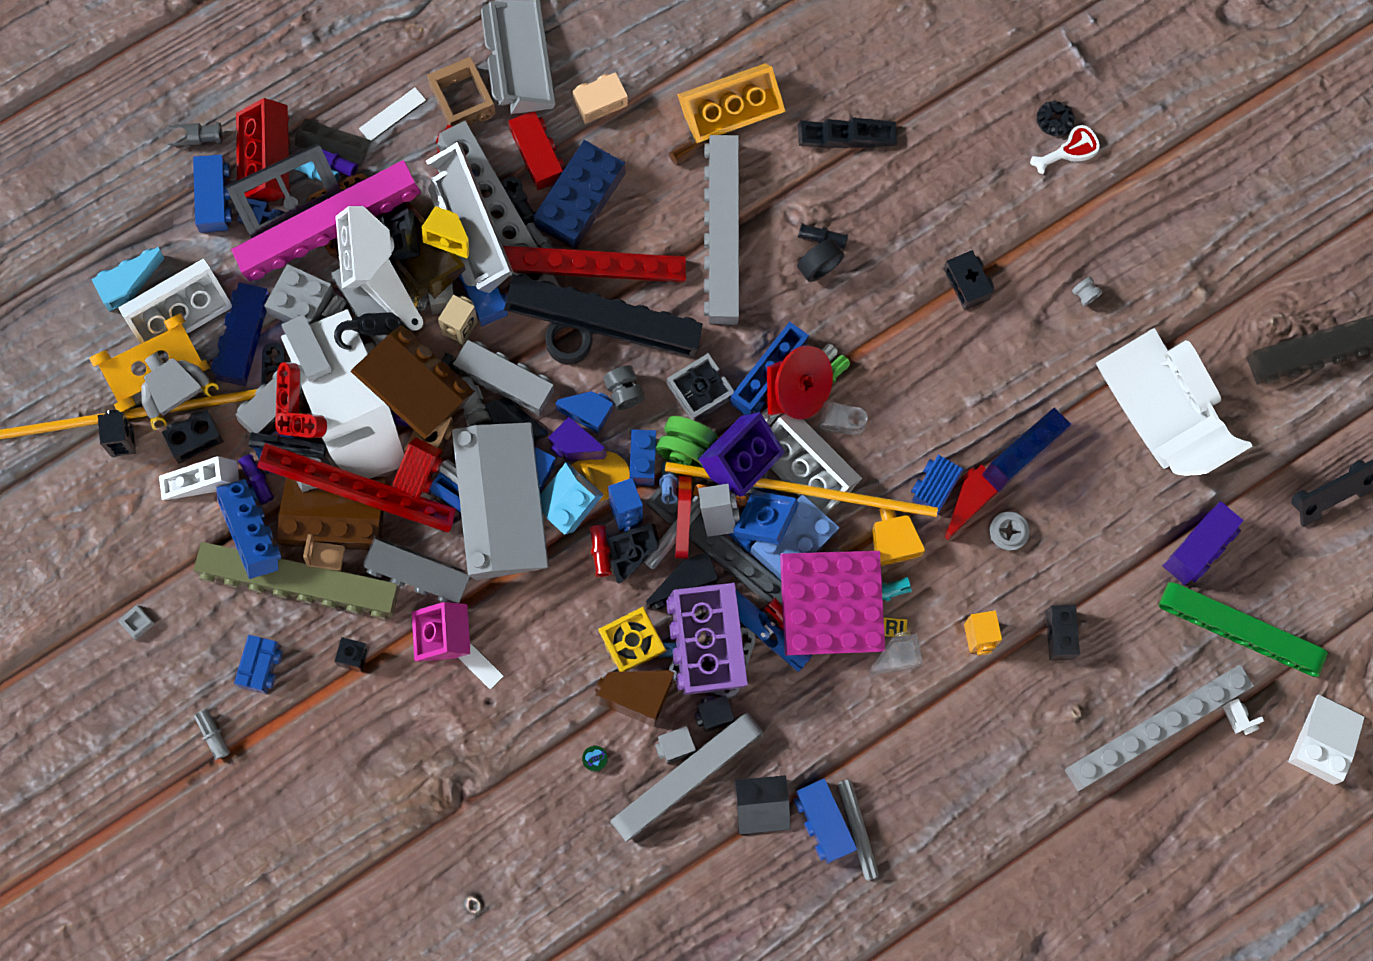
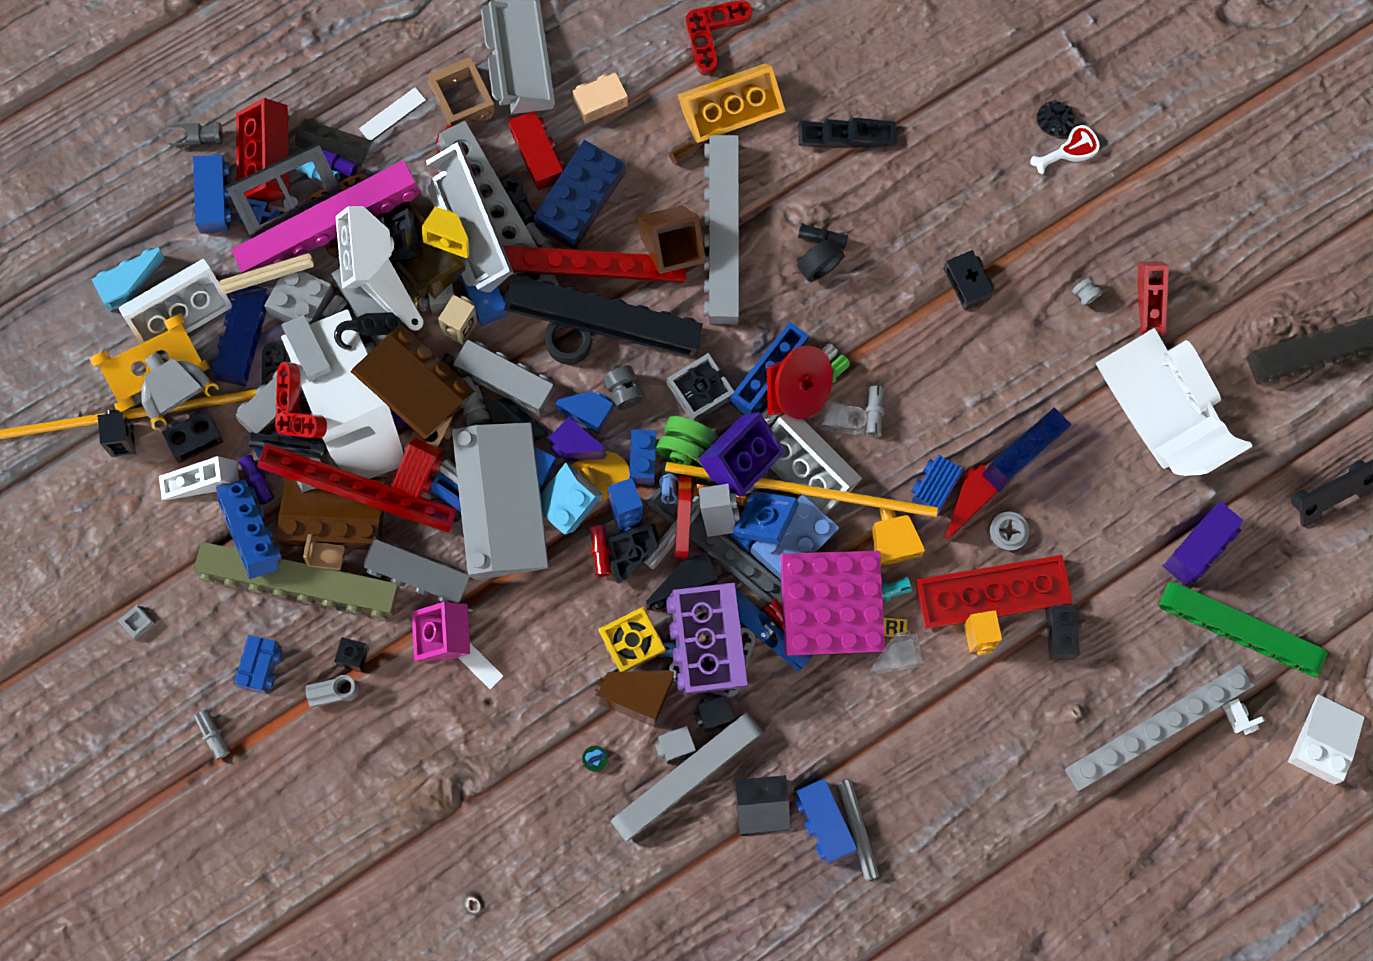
(266, 273): none -> tan axle
(329, 691): none -> light grey piece
(672, 238): none -> reddish brown slope
(708, 24): none -> red beam
(875, 411): none -> light grey pin
(1003, 588): none -> red plate
(1153, 296): none -> red slope

